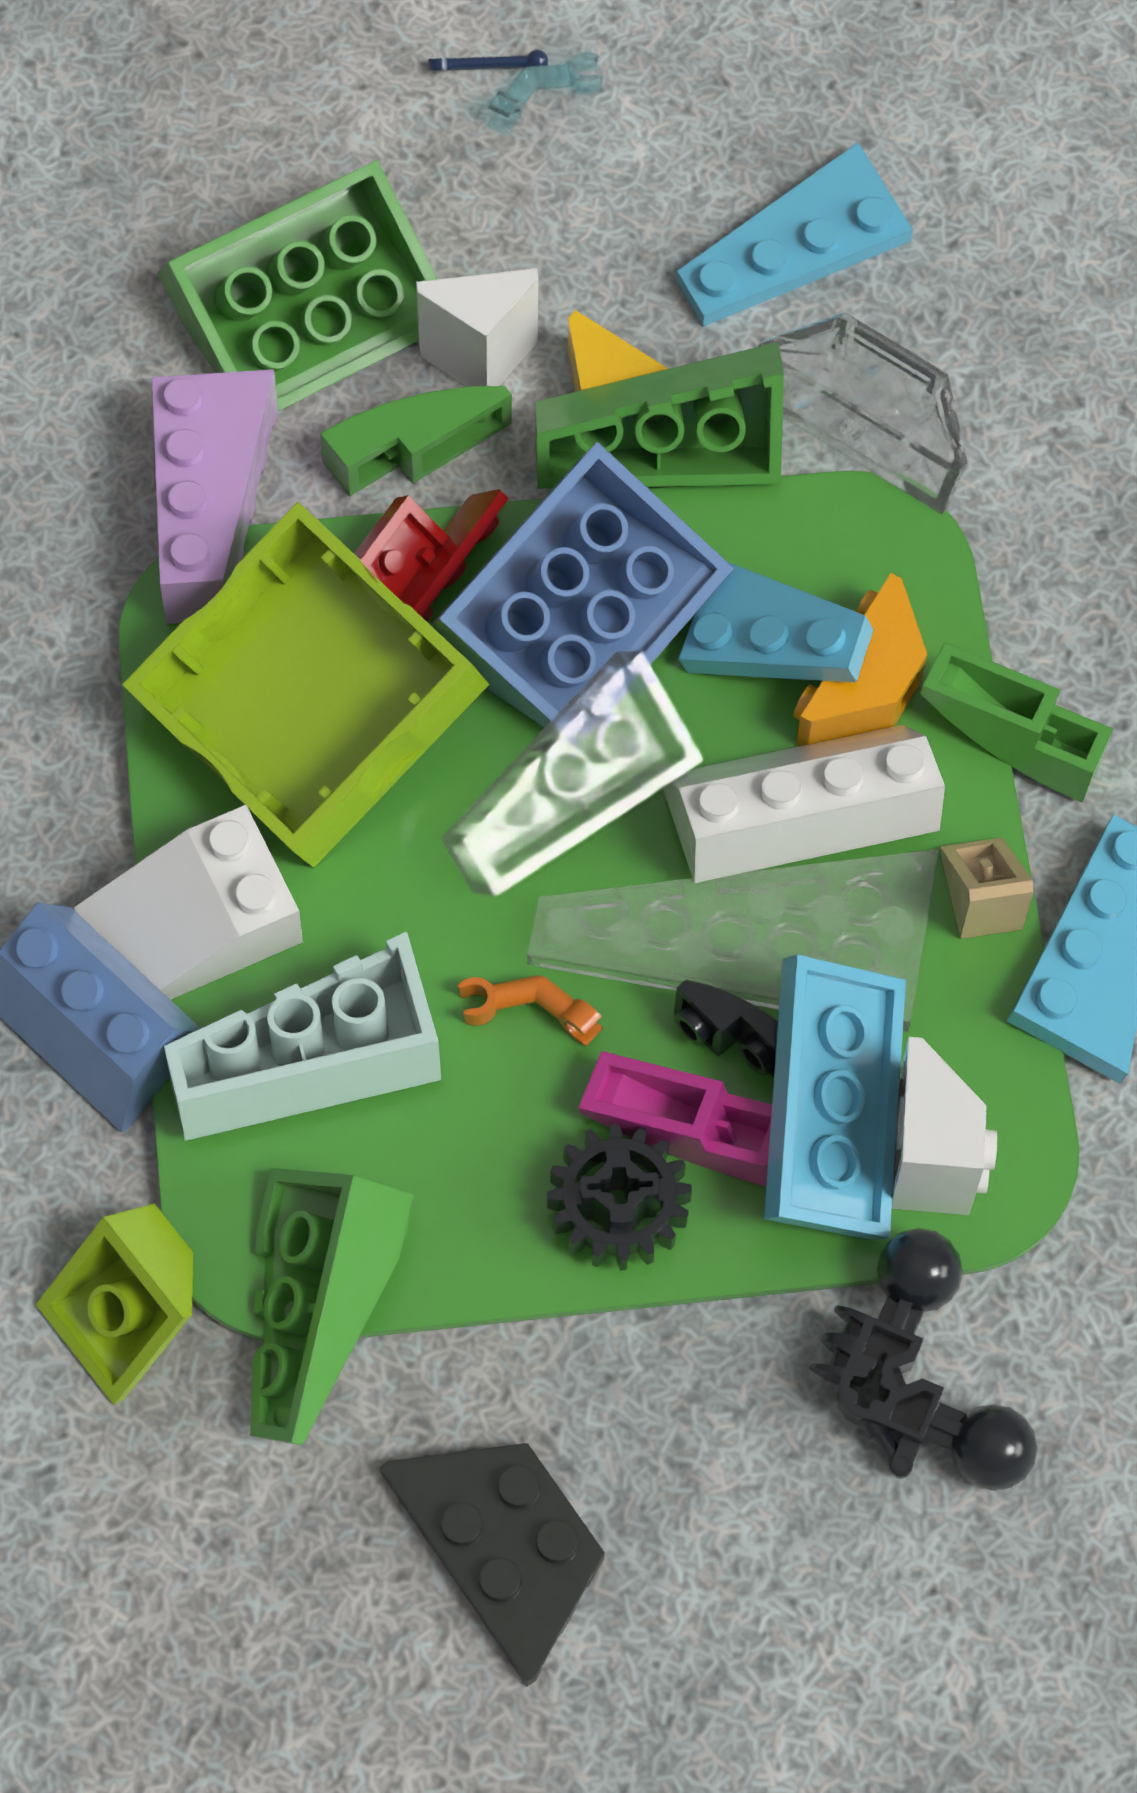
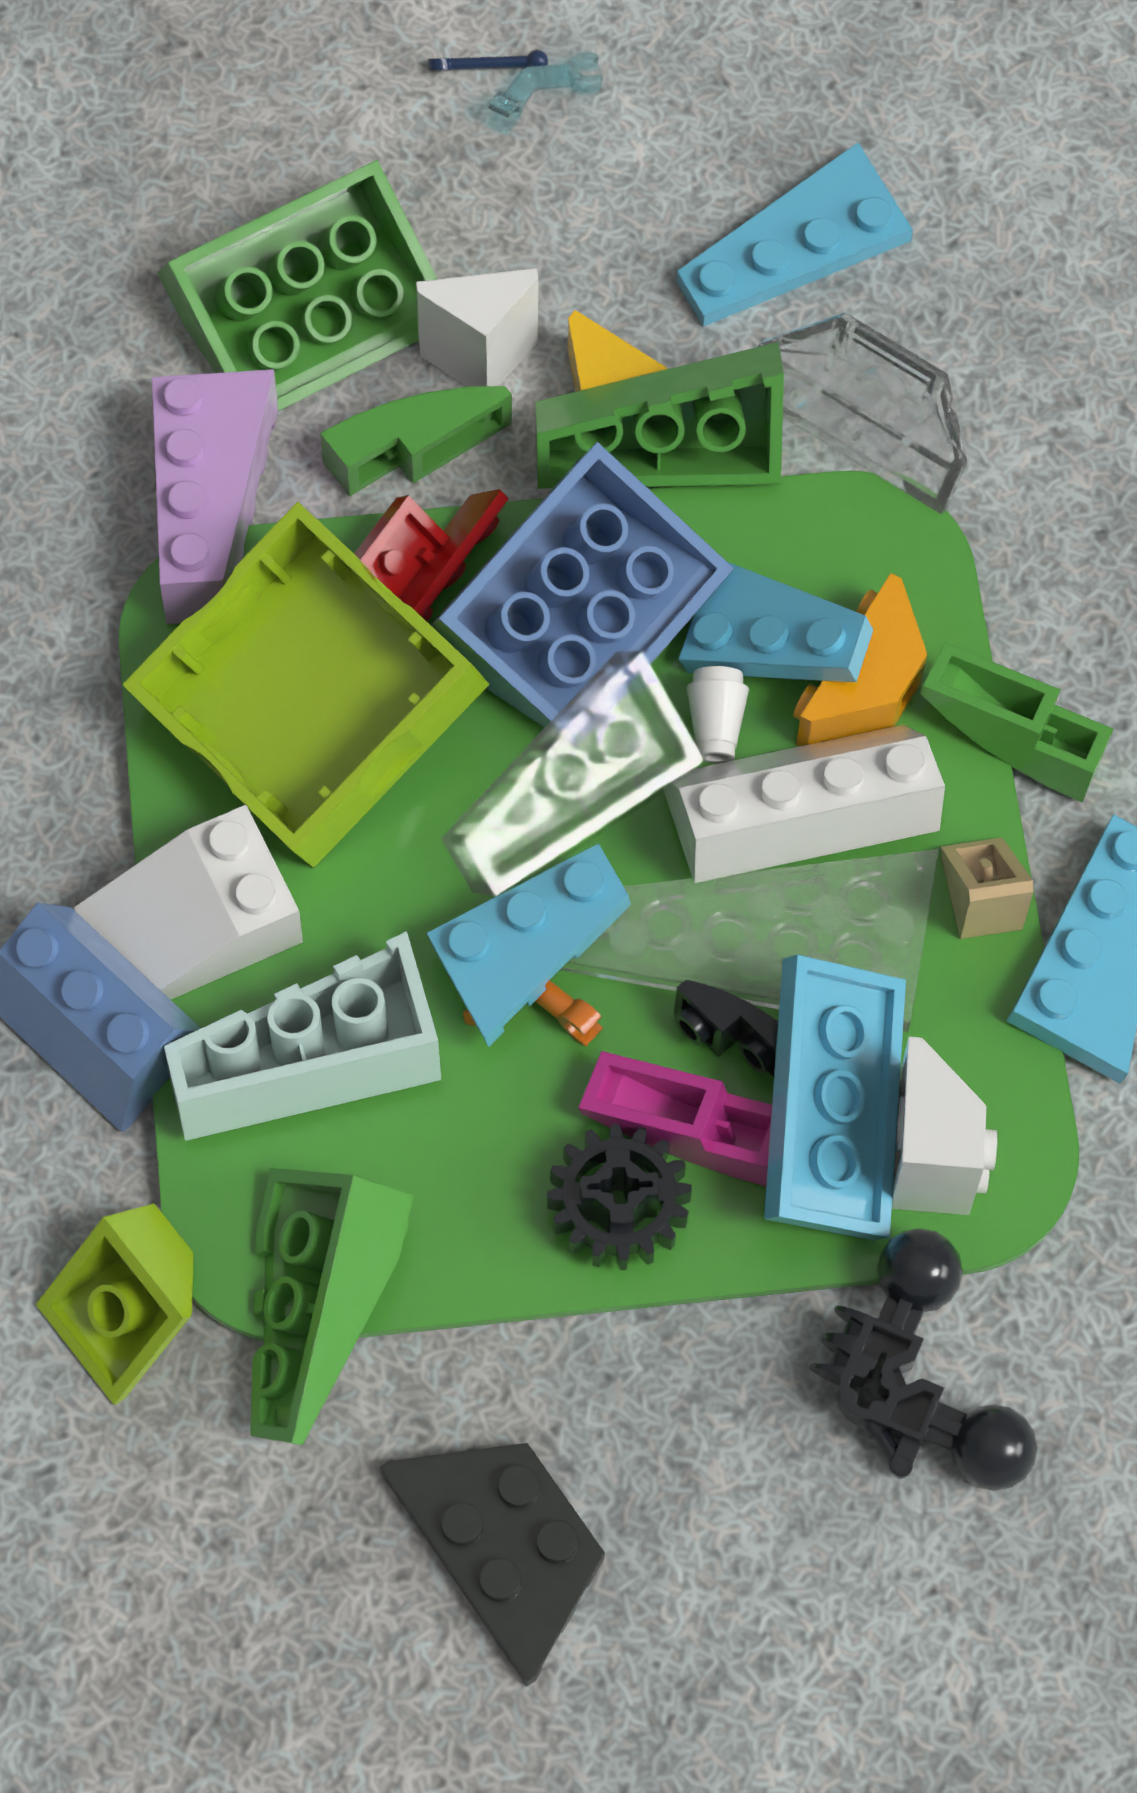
(524, 936): none -> medium azure wing
(717, 711): none -> white cone

